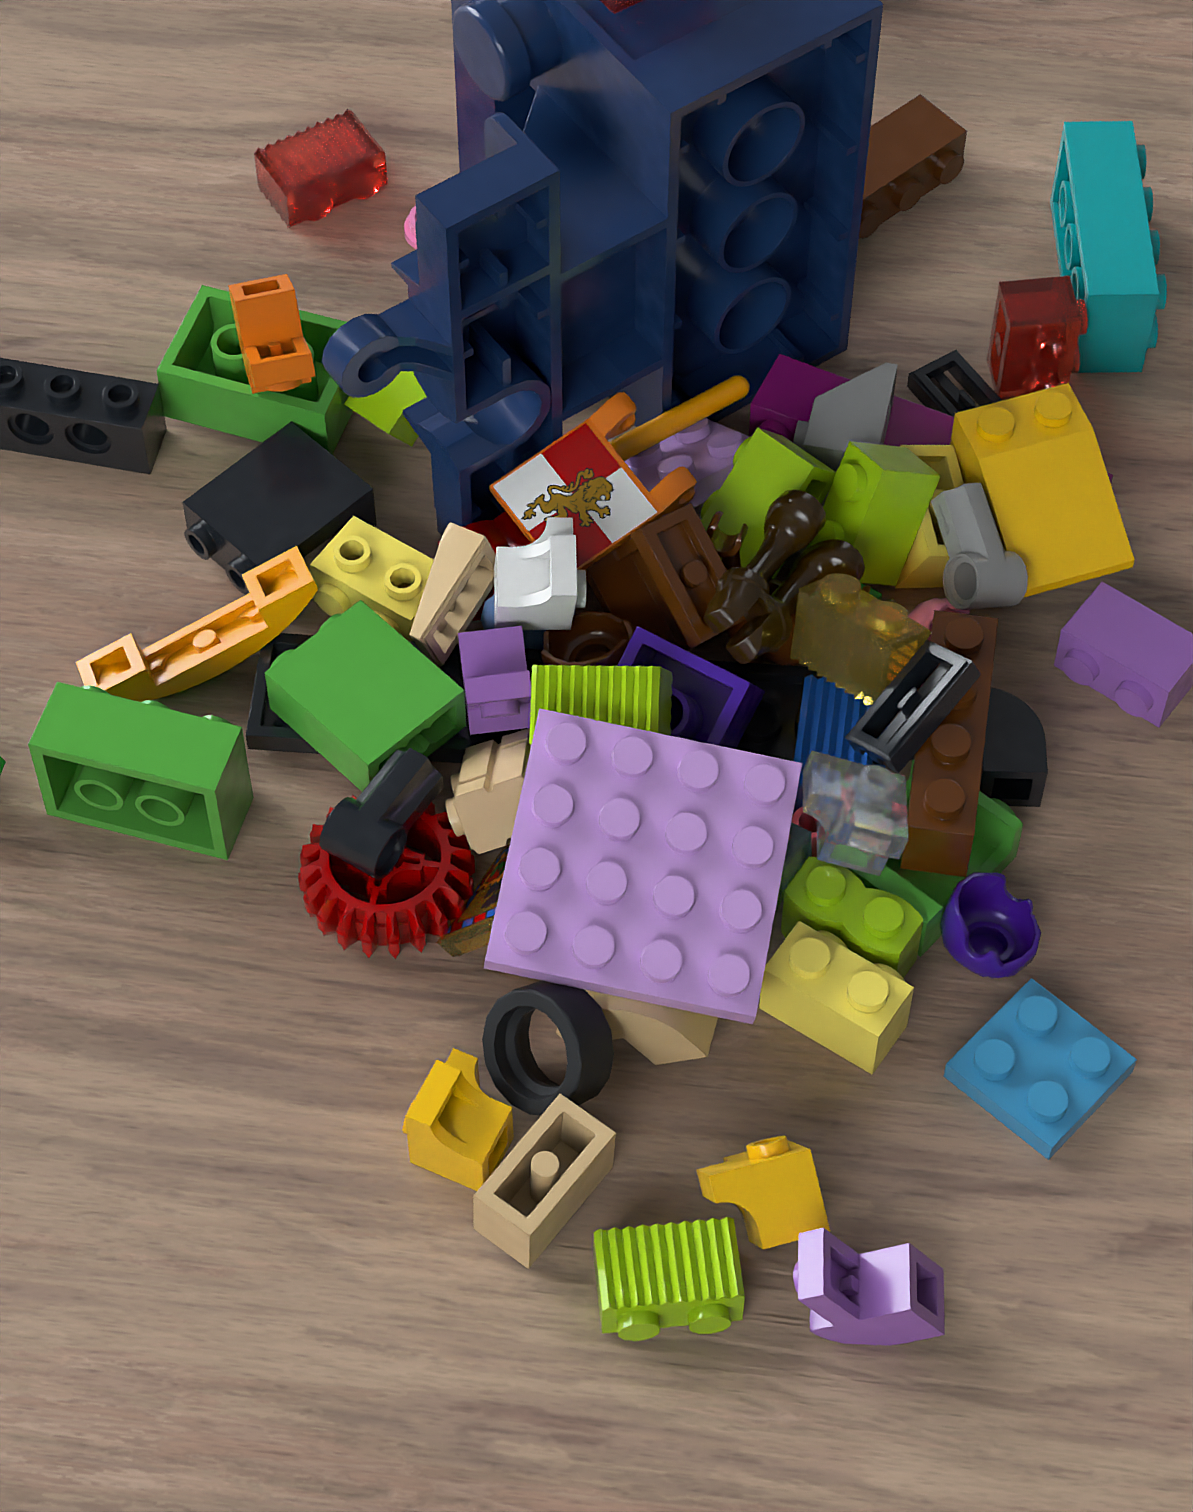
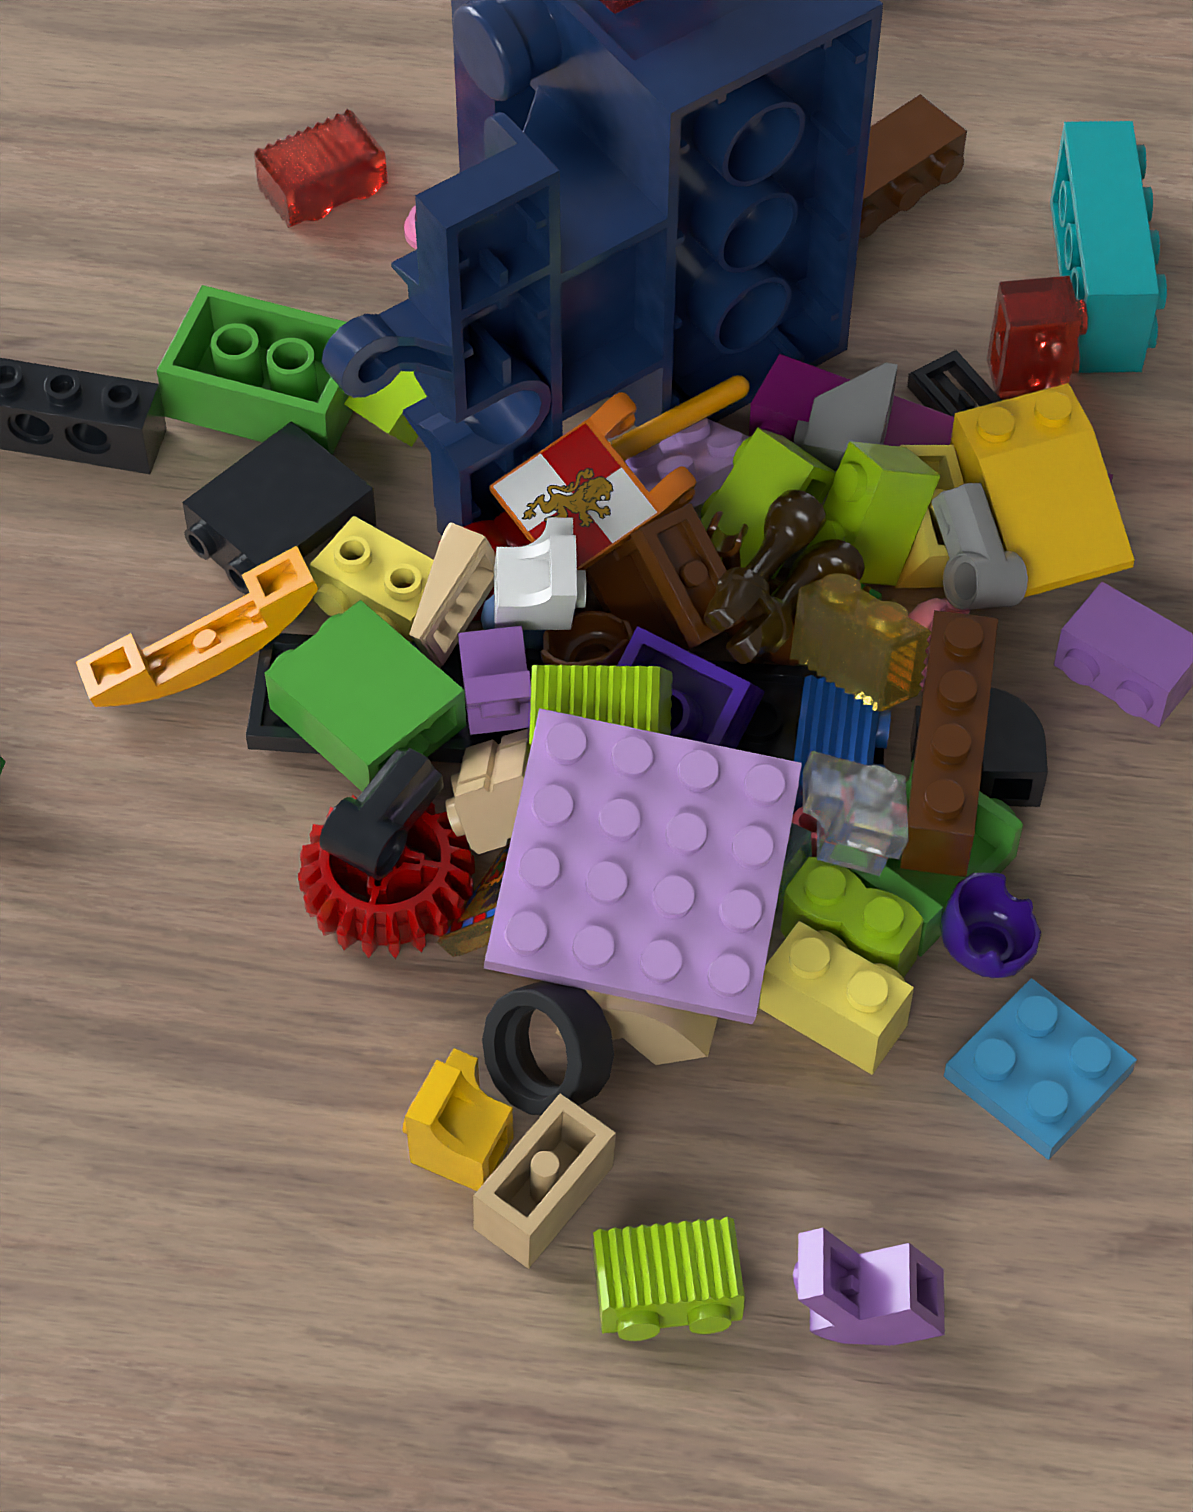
(142, 769): bright green brick -> none
(271, 334): orange brick -> none
(771, 1187): yellow brick -> none
(920, 710): black tile -> none

